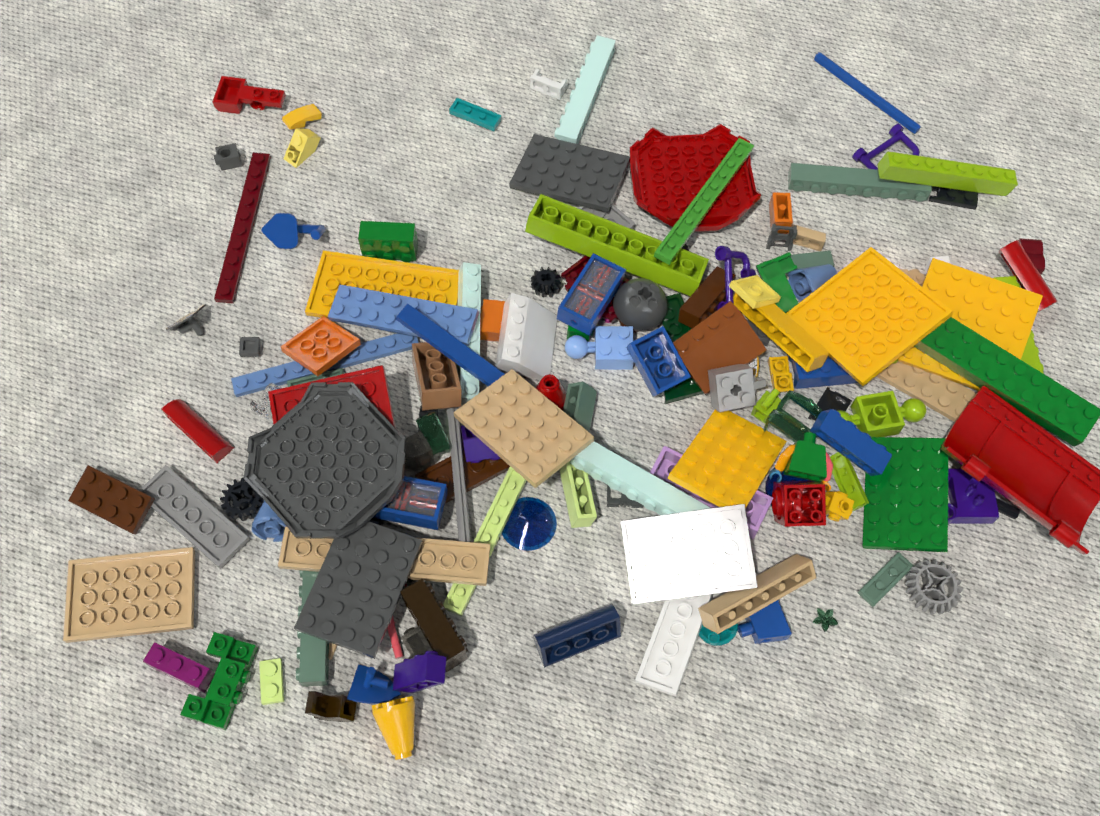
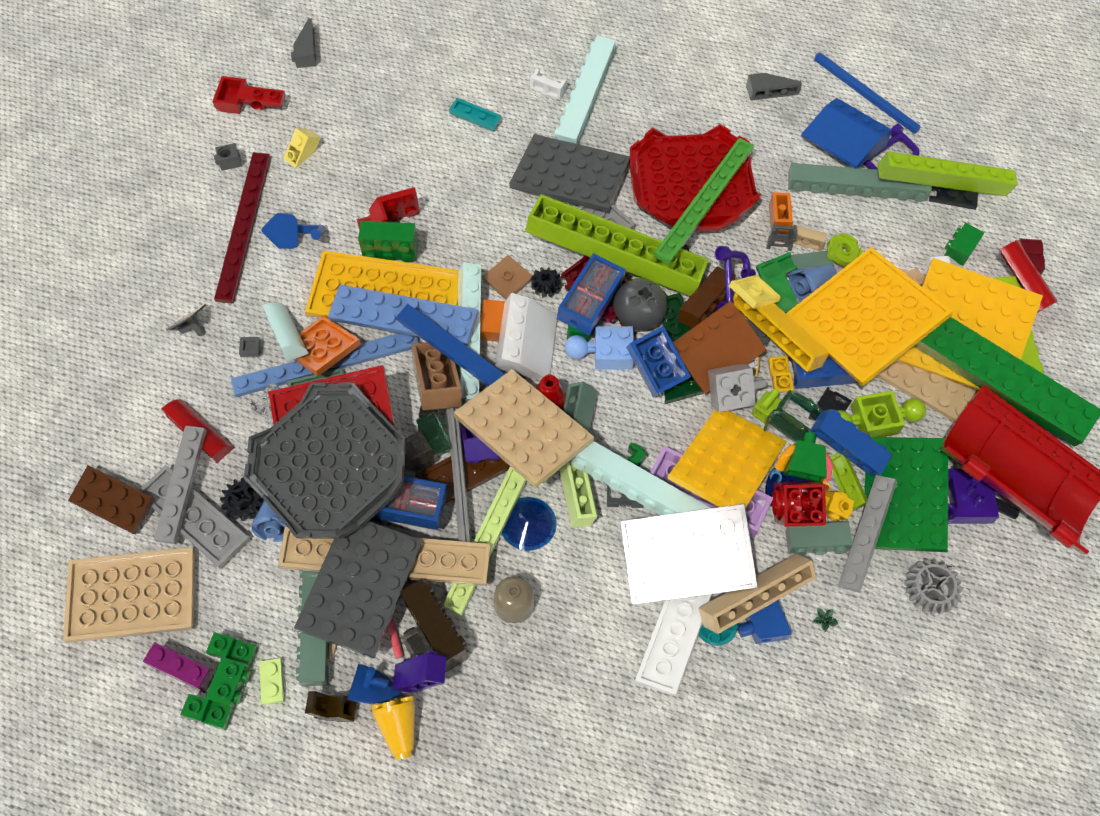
(180, 485): none -> light grey plate
(285, 331): none -> light aqua brick
(299, 116): yellow slope -> none
(304, 47): none -> dark grey slope
(393, 206): none -> red plate
(507, 277): none -> medium nougat plate
(514, 600): none -> dark tan cylinder
(578, 635): dark blue brick -> none
(637, 454): none -> green bracket
(771, 86): none -> dark grey slope
(819, 539): none -> sand green brick
(837, 254): none -> lime plate
(847, 133): none -> blue slope
(867, 534): none -> light grey plate
(885, 579): sand green tile -> none
(964, 243): none -> green brick

